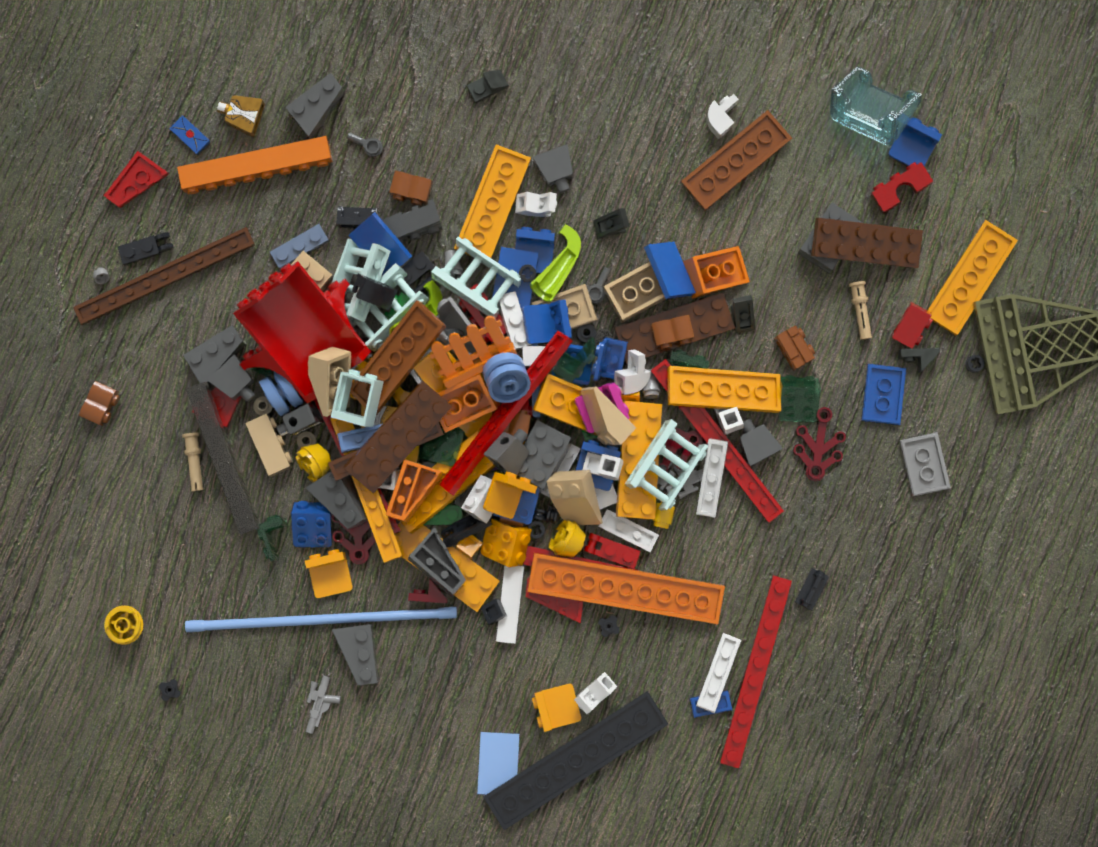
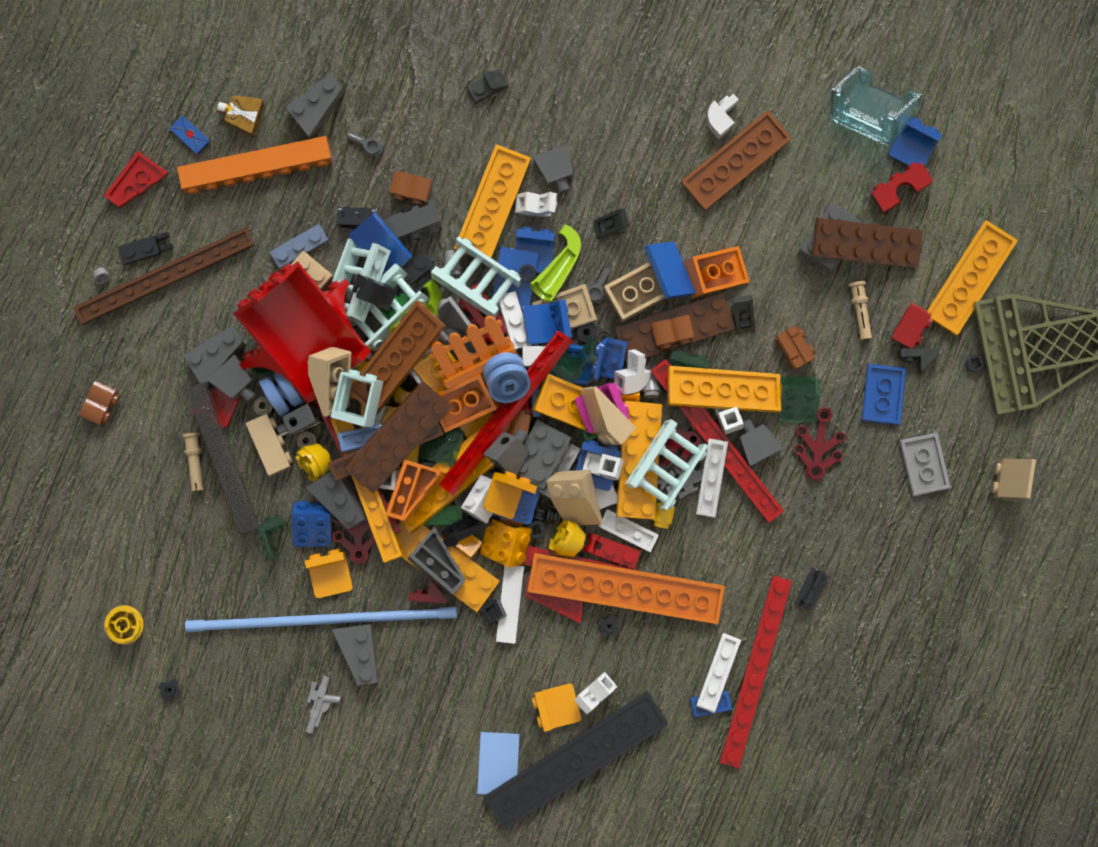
(1013, 479): none -> tan slope

